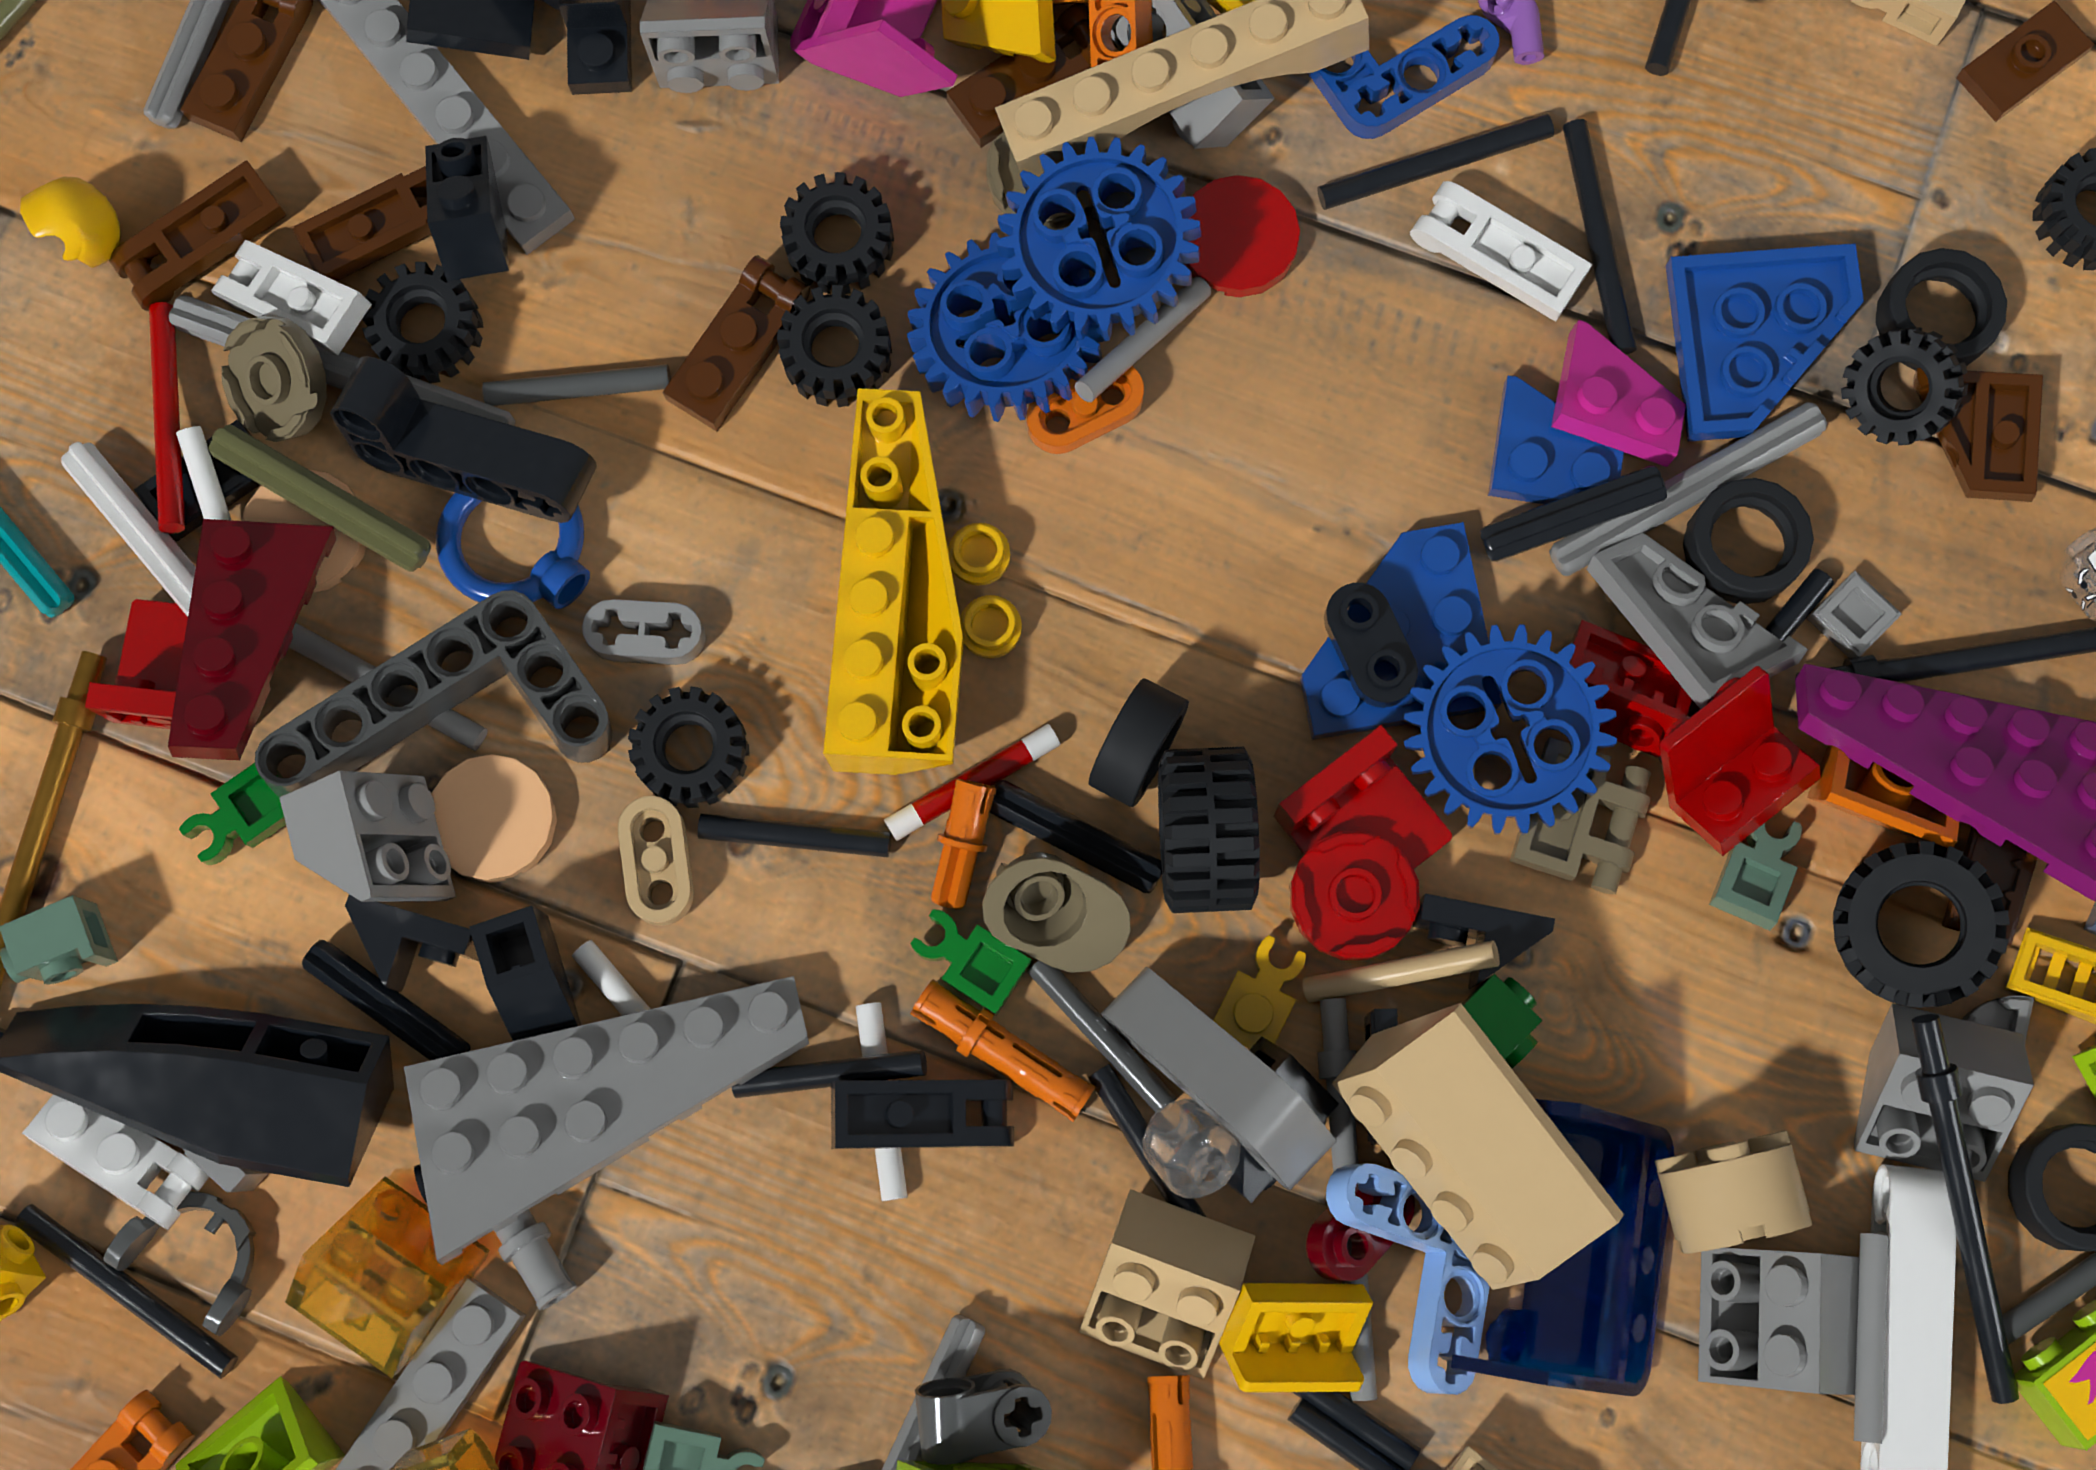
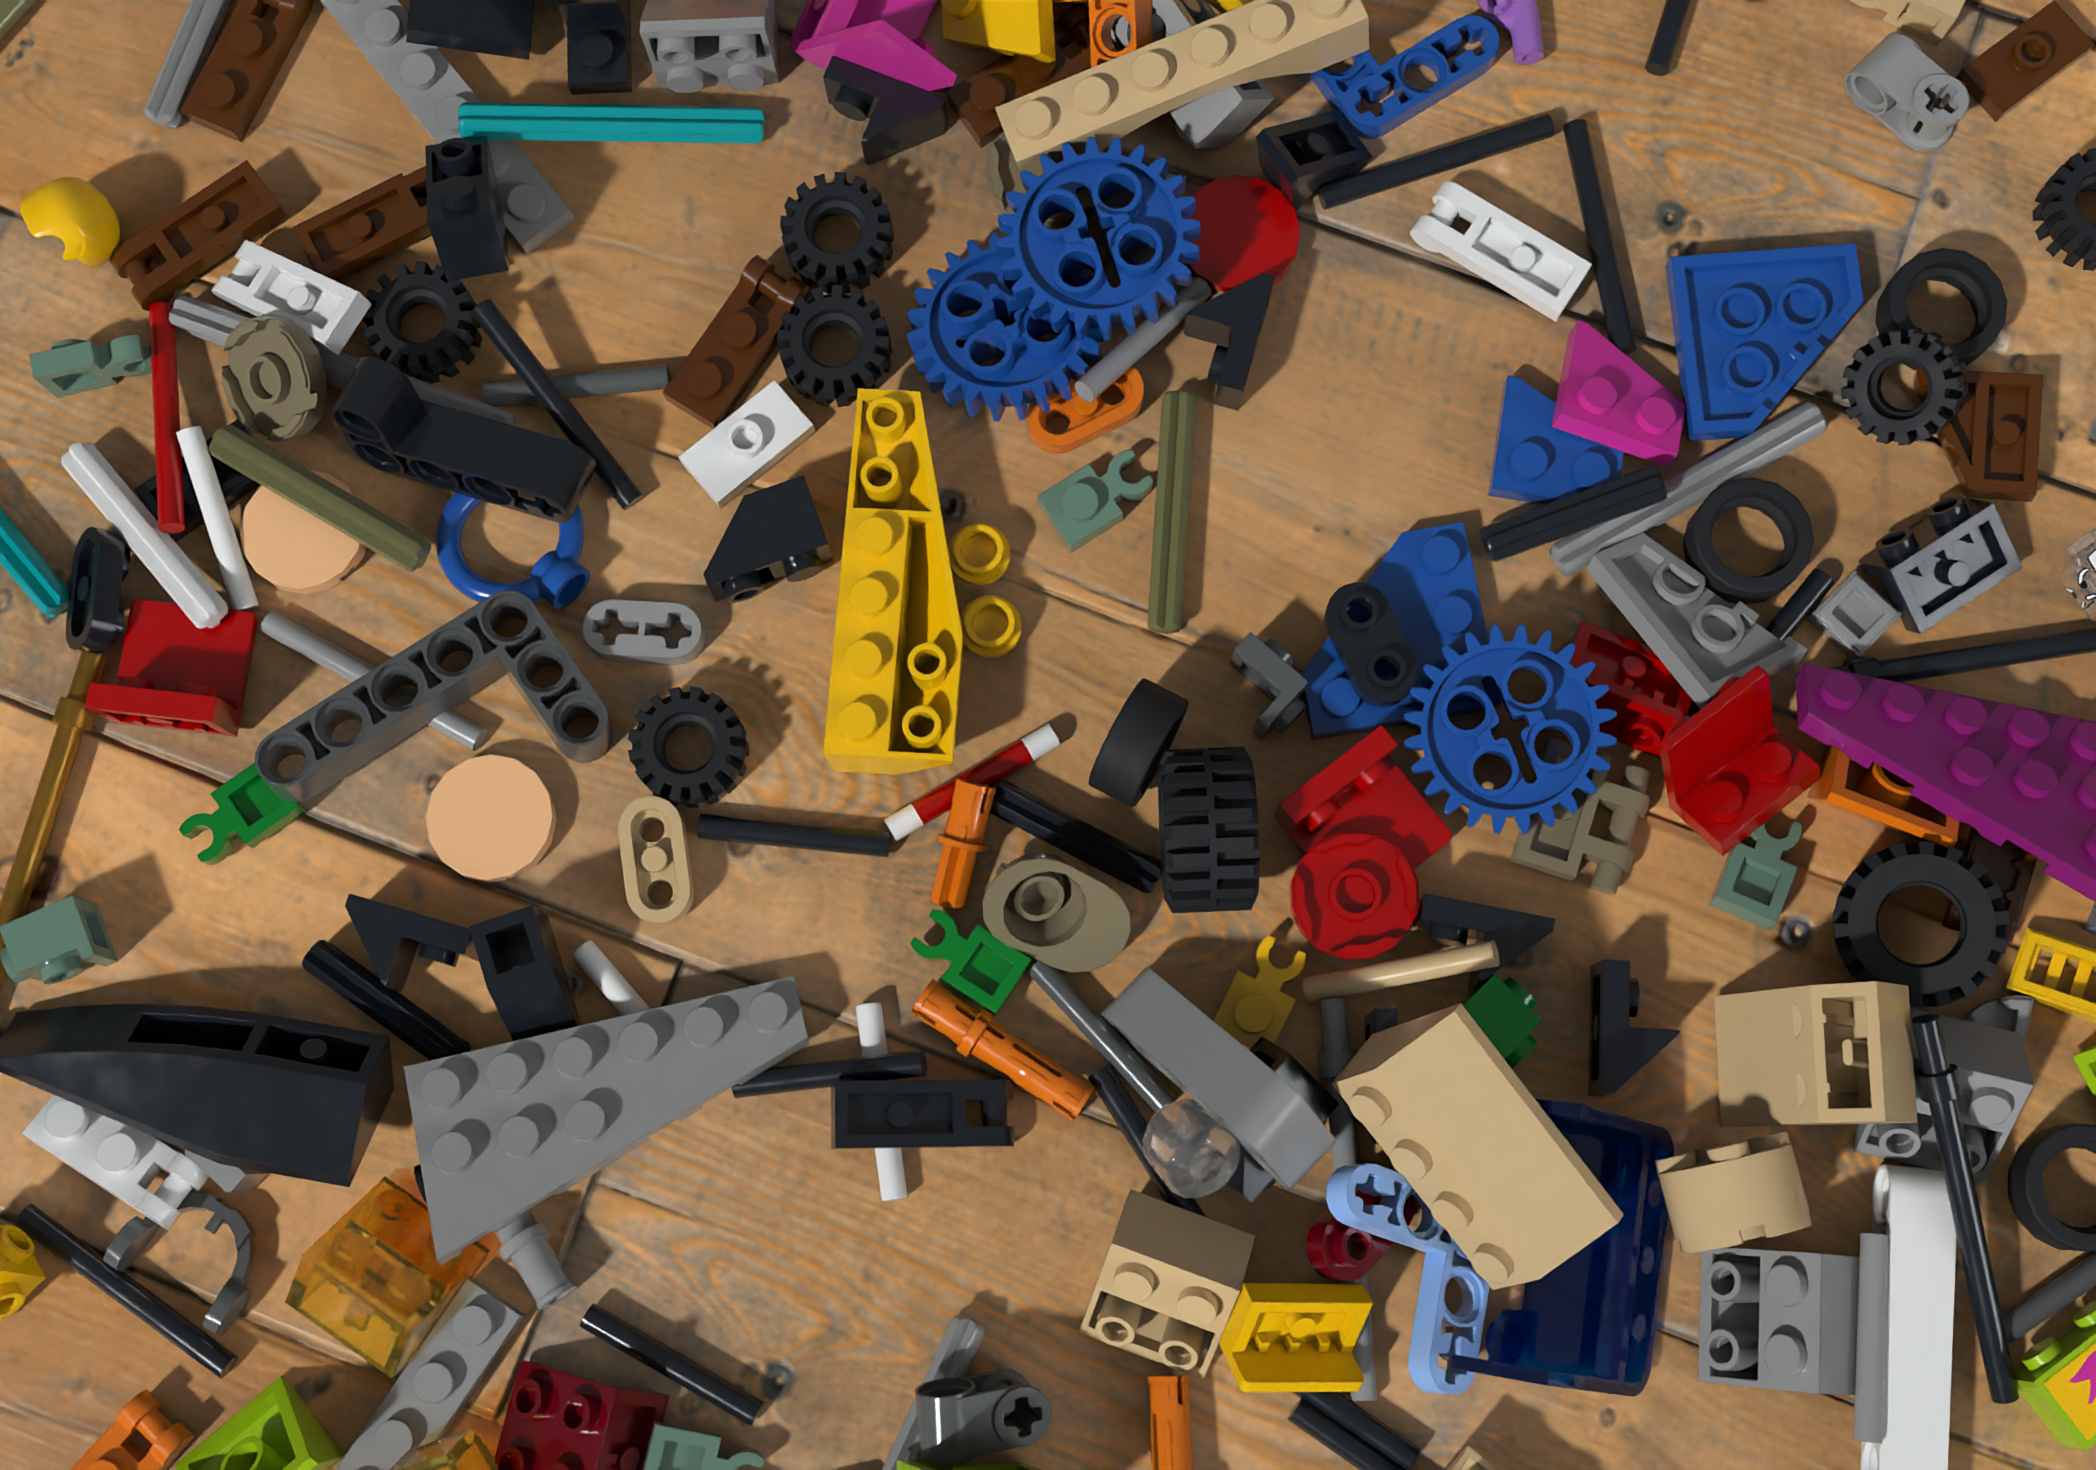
(81, 366): none -> sand green plate
(95, 589): none -> black plate
(238, 628): dark red wing -> none
(370, 836): light grey slope -> none
(555, 402): none -> black bar
(611, 122): none -> teal axle
(672, 1364): none -> black bar
(747, 444): none -> white plate
(767, 540): none -> black slope
(897, 111): none -> black slope
(1087, 504): none -> sand green plate
(1171, 512): none -> olive axle
(1235, 326): none -> black slope
(1271, 671): none -> dark grey bracket
(1310, 152): none -> black slope
(1614, 1047): none -> black slope
(1816, 1055): none -> tan slope
(1907, 87): none -> light grey piece
(1943, 560): none -> black bracket

